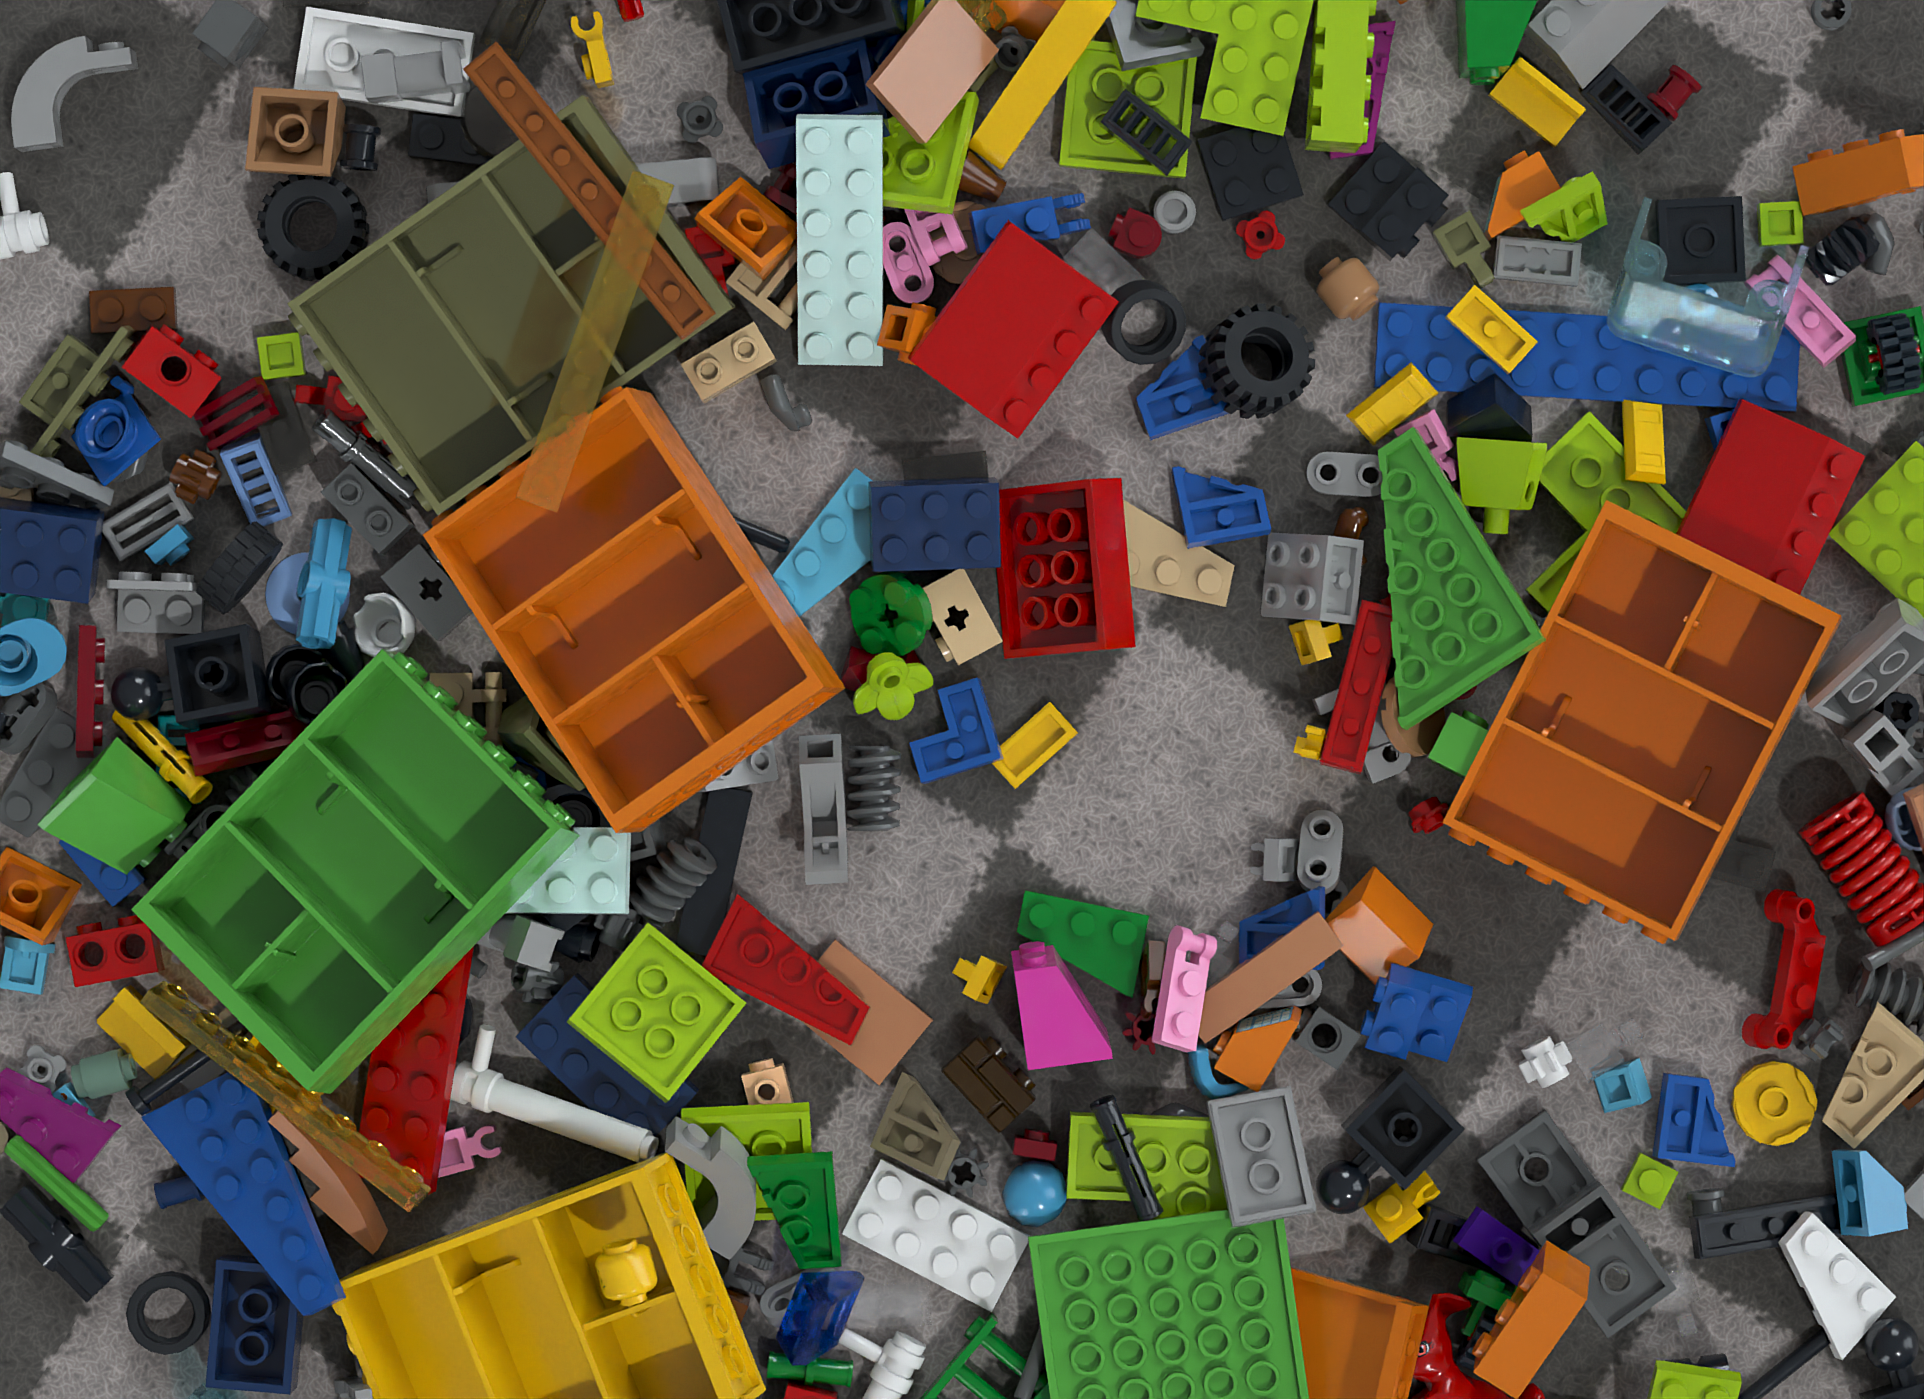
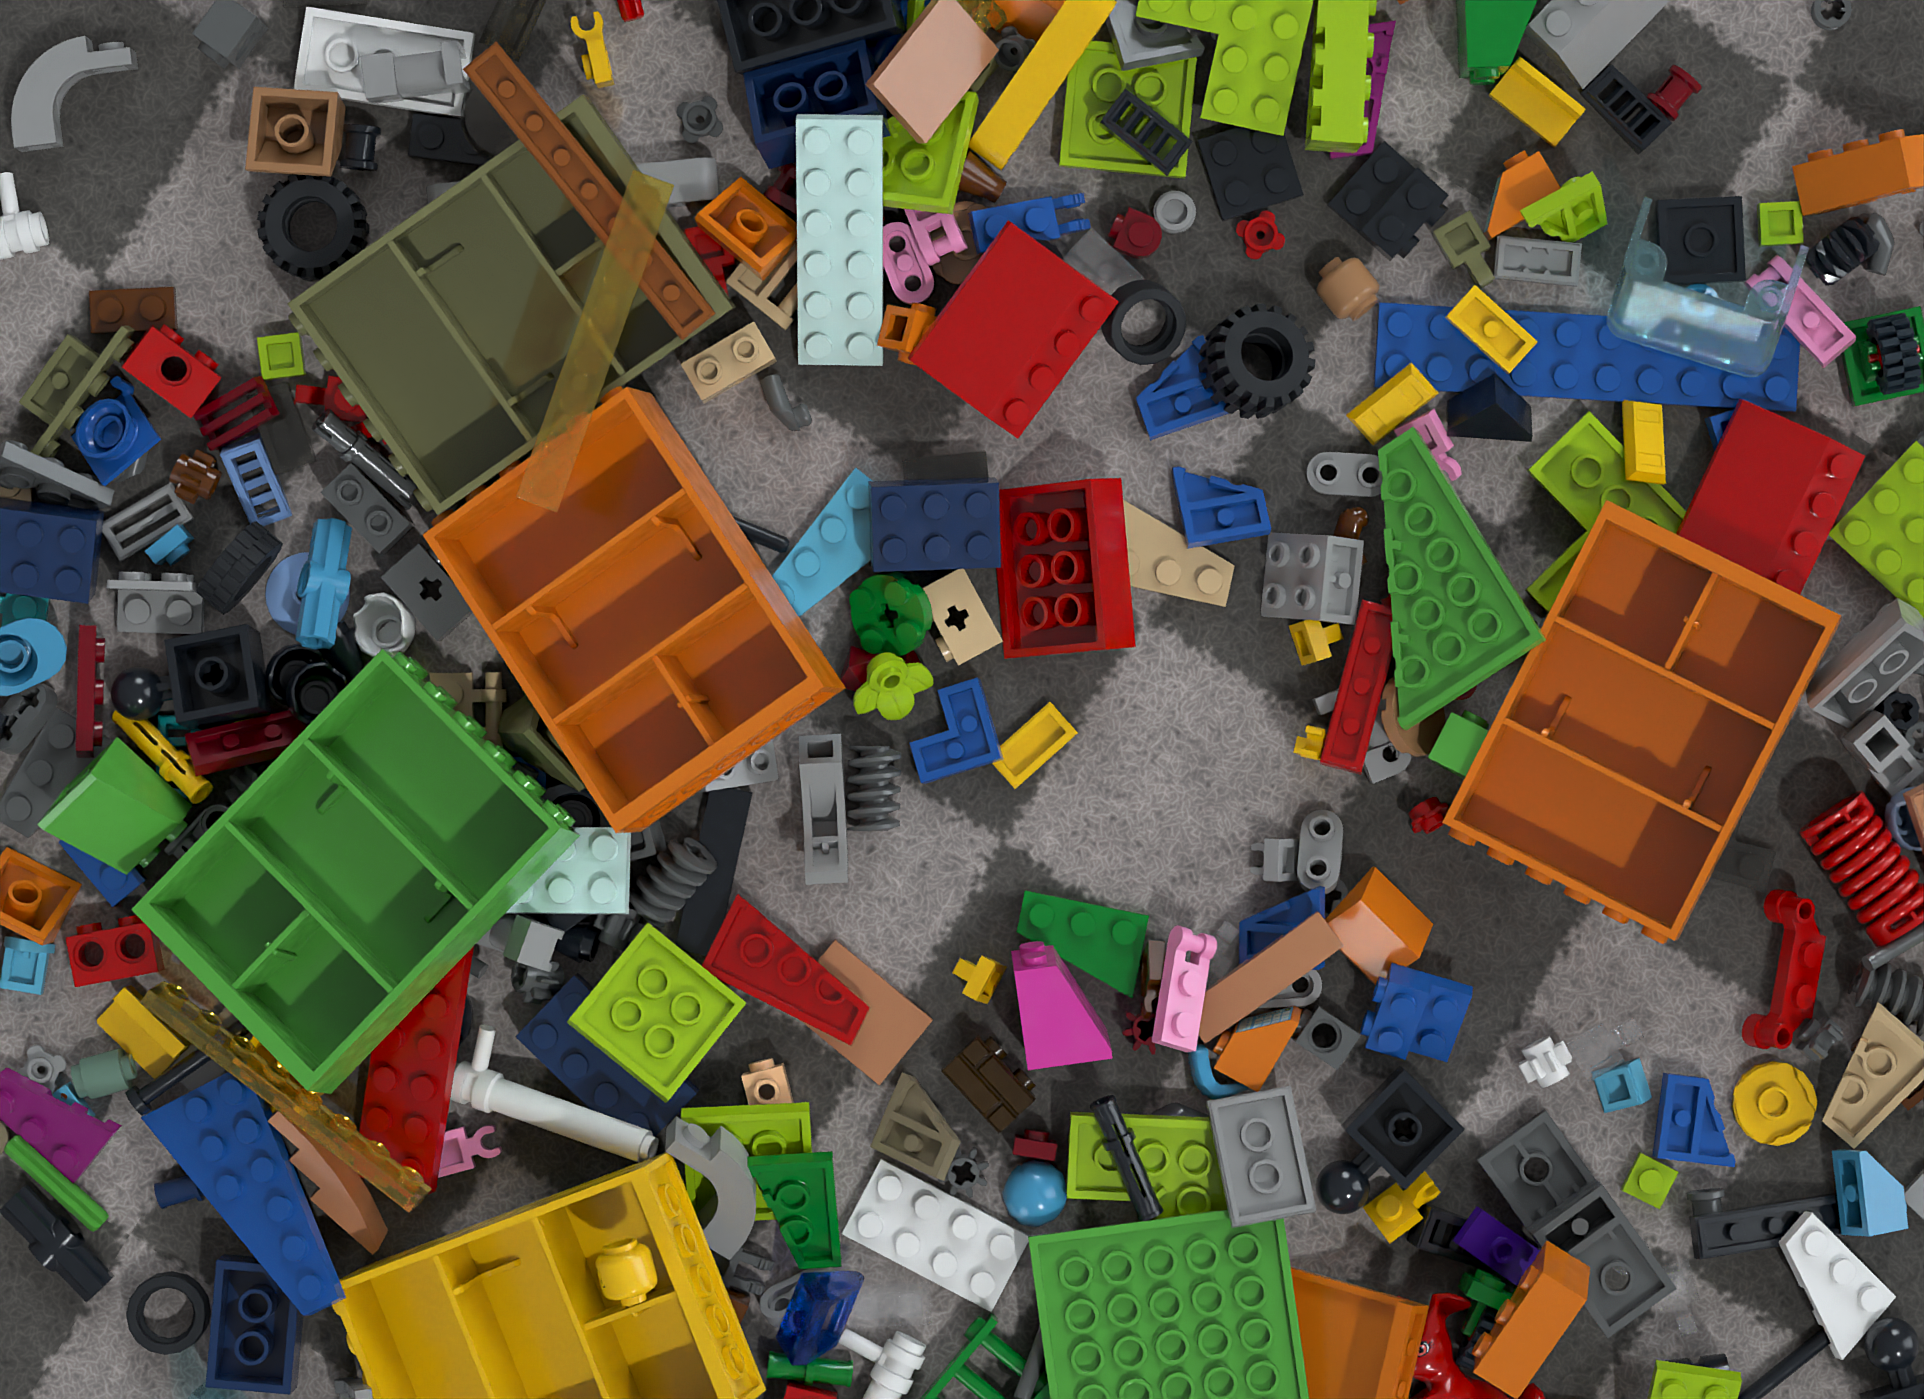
(1499, 477): lime torso -> none

